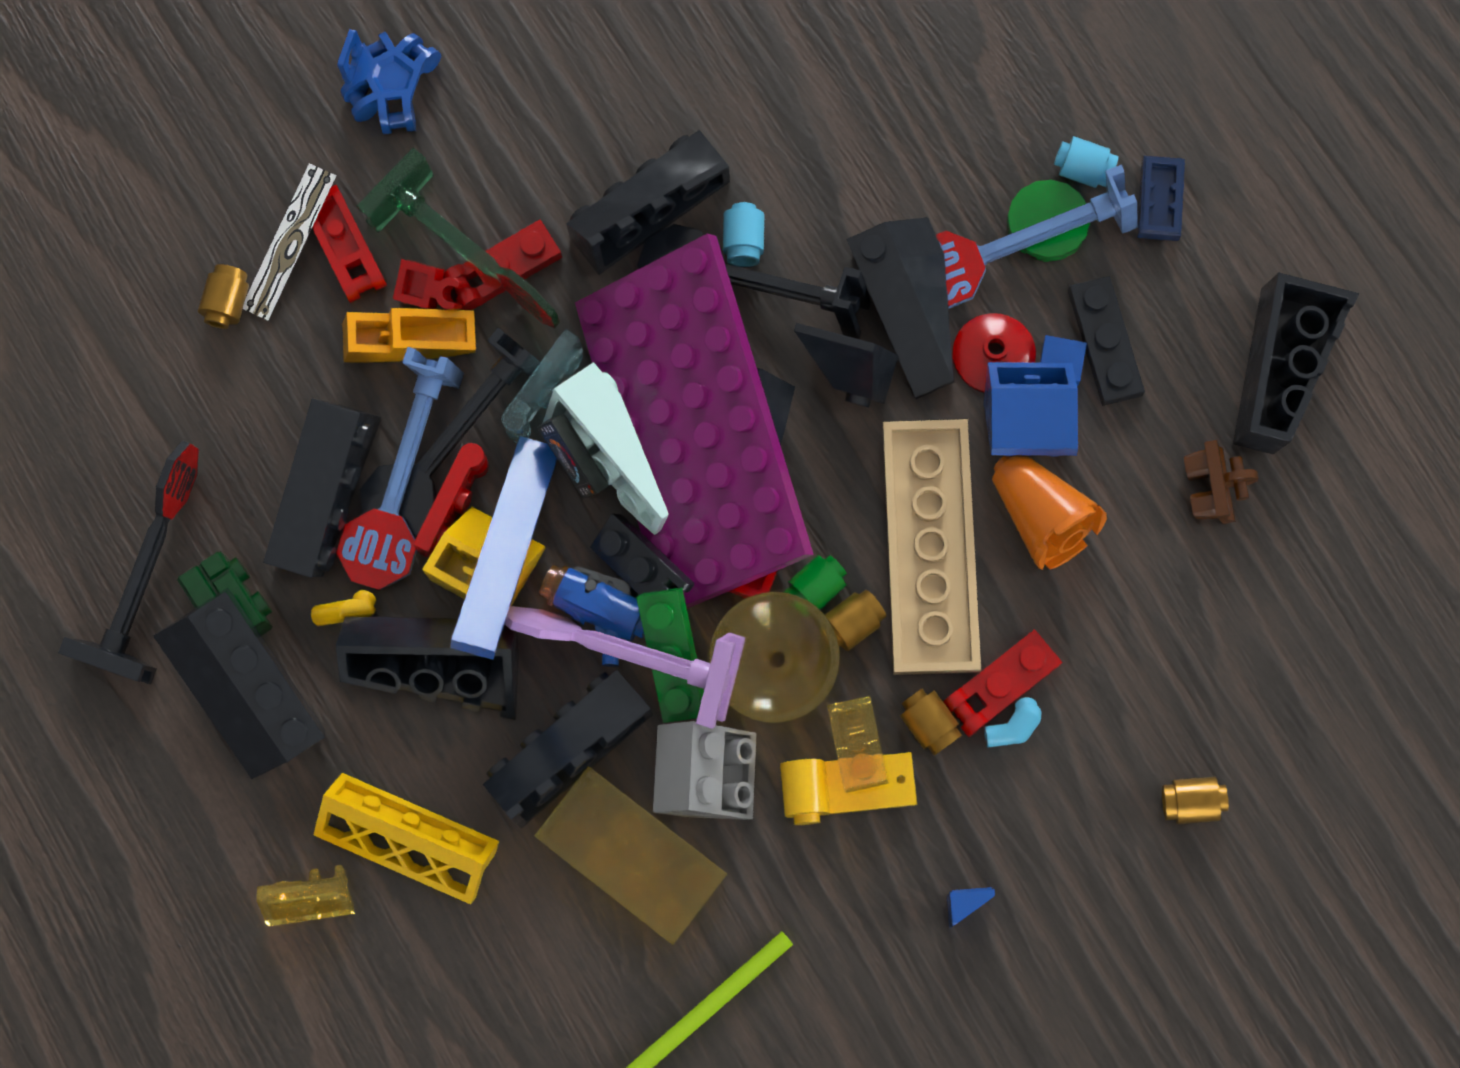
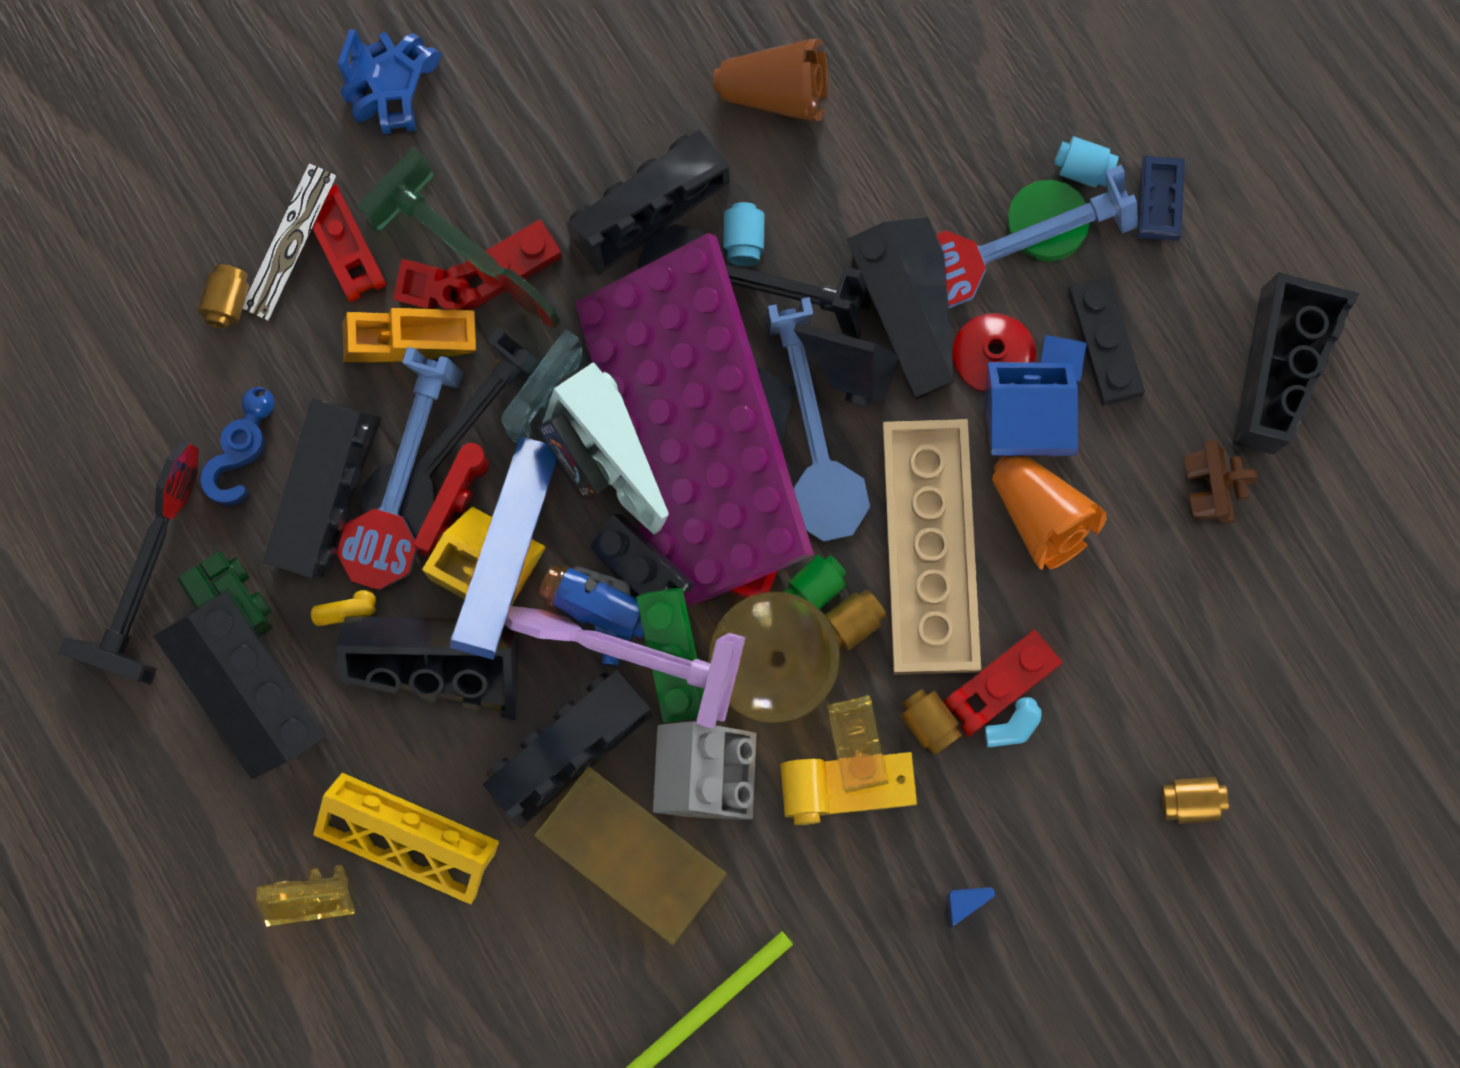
(242, 444): none -> blue piece
(777, 80): none -> dark orange cone
(828, 493): none -> medium blue piece

